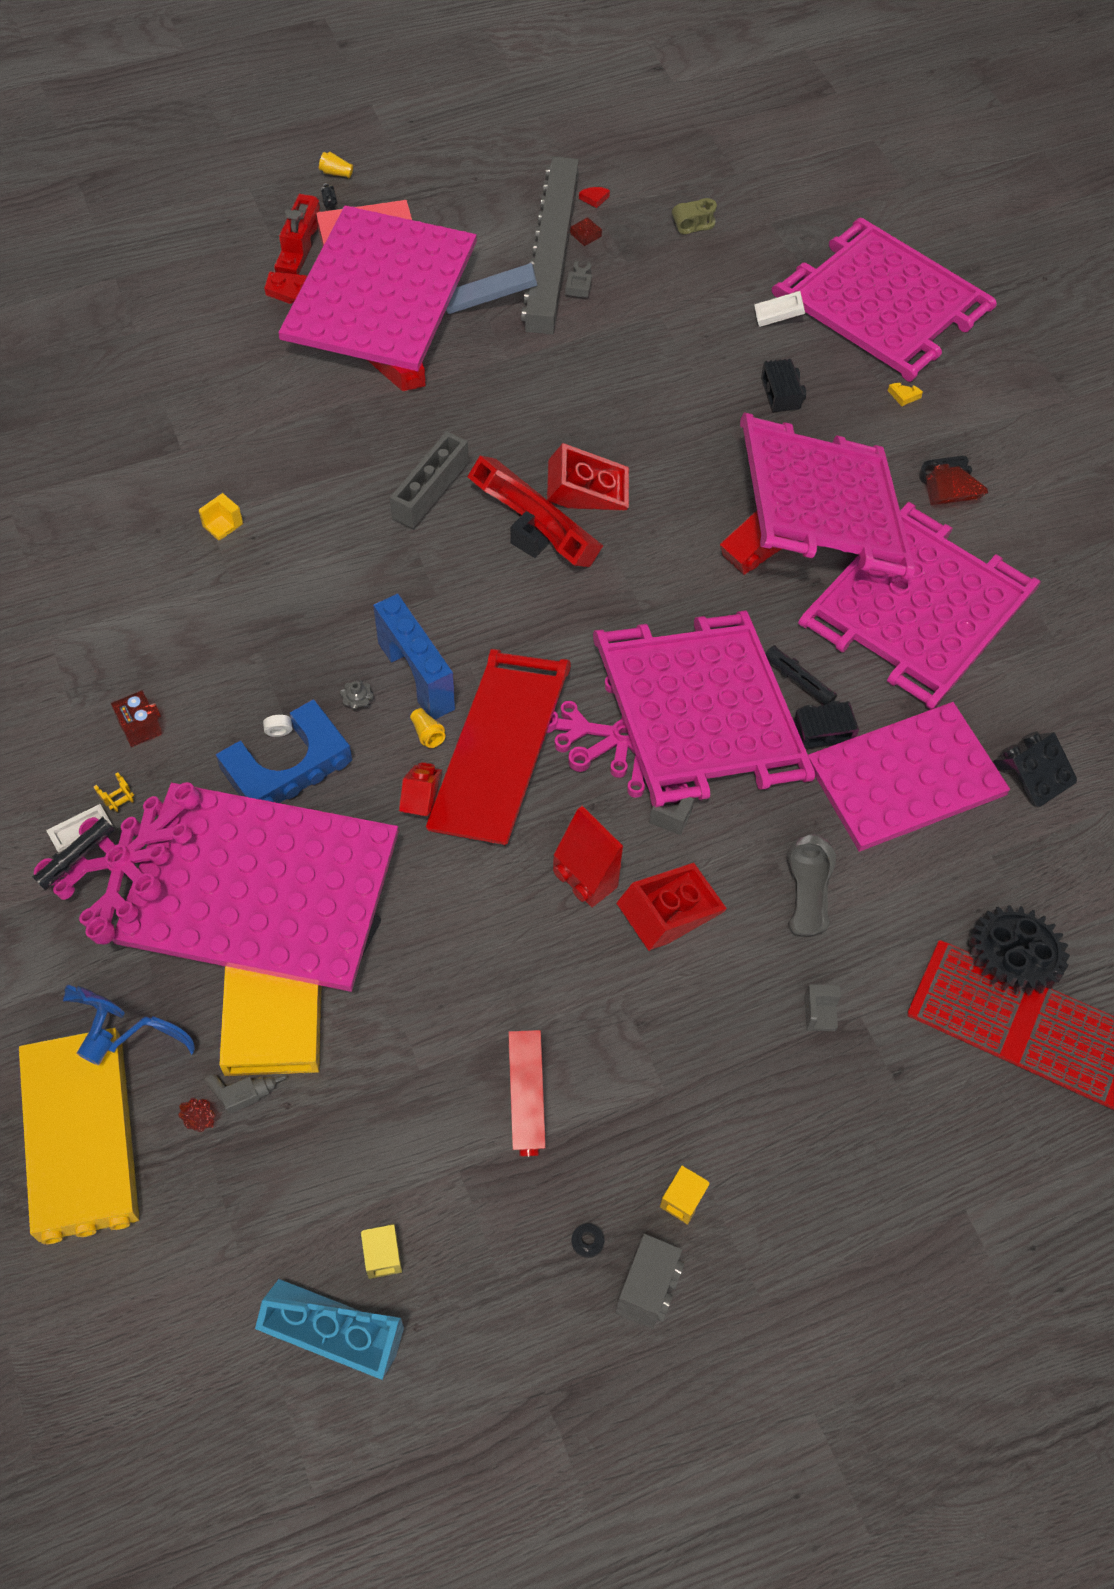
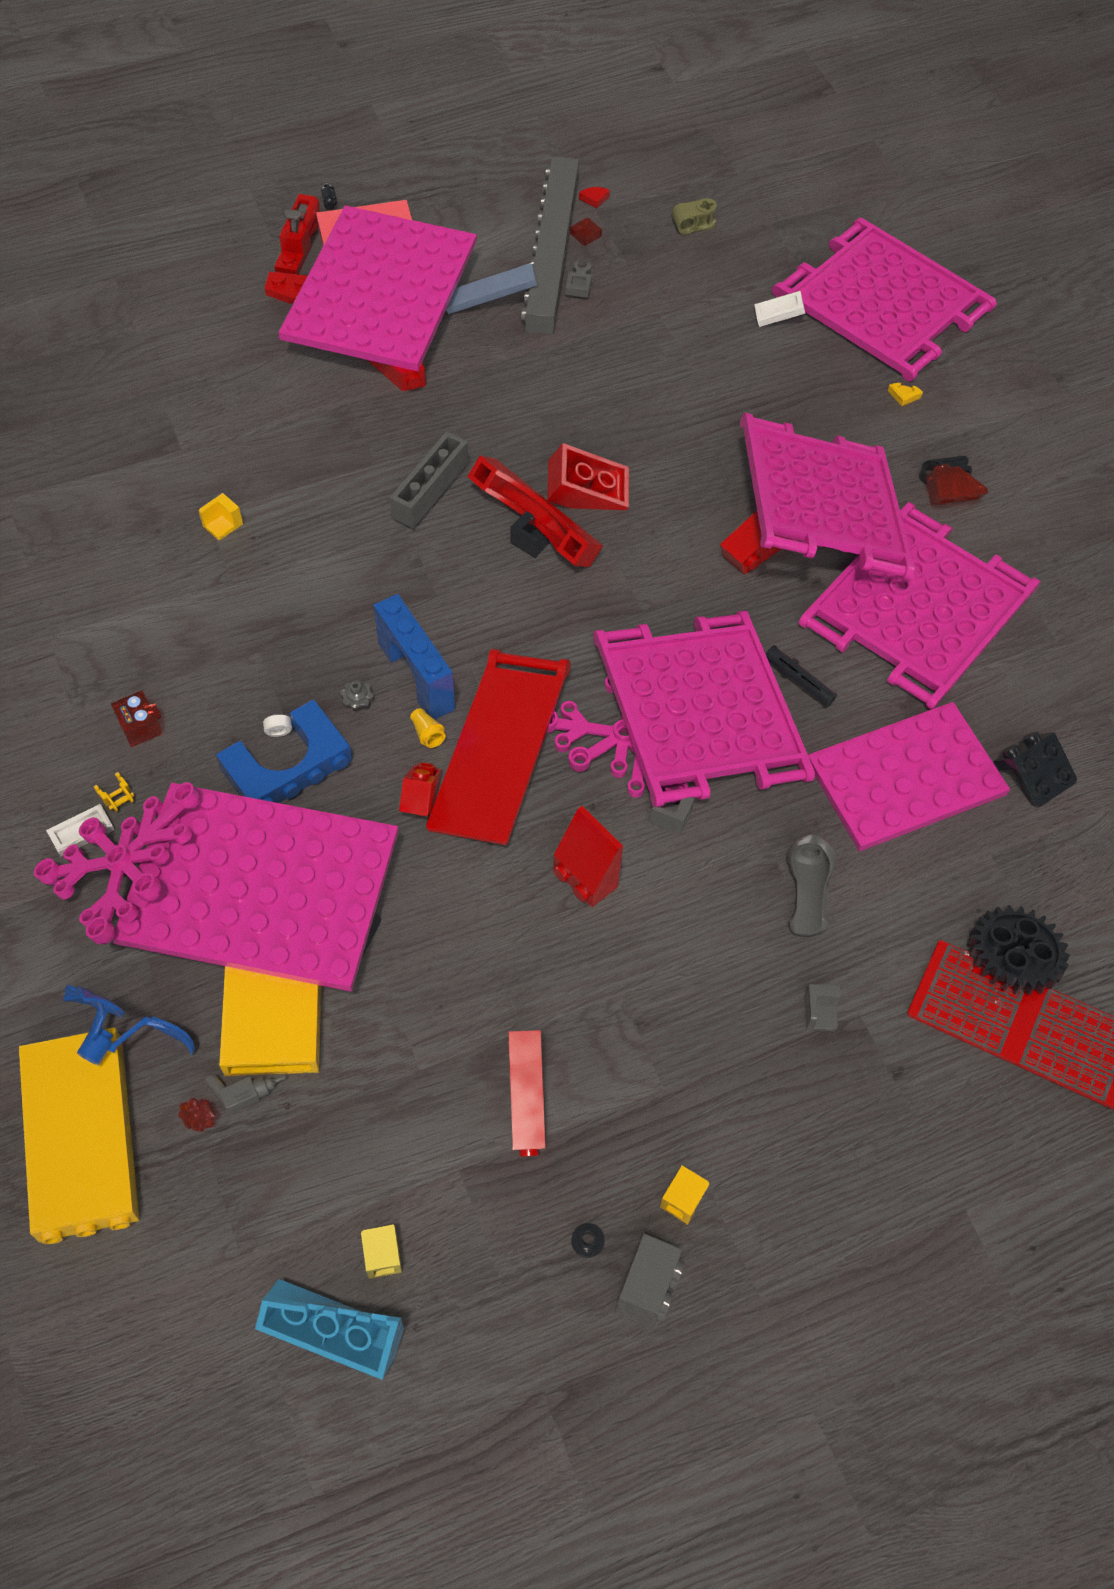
(73, 853): black pin -> none
(334, 165): yellow cone -> none
(669, 905): red slope -> none
(783, 385): black brick -> none
(826, 724): black brick -> none

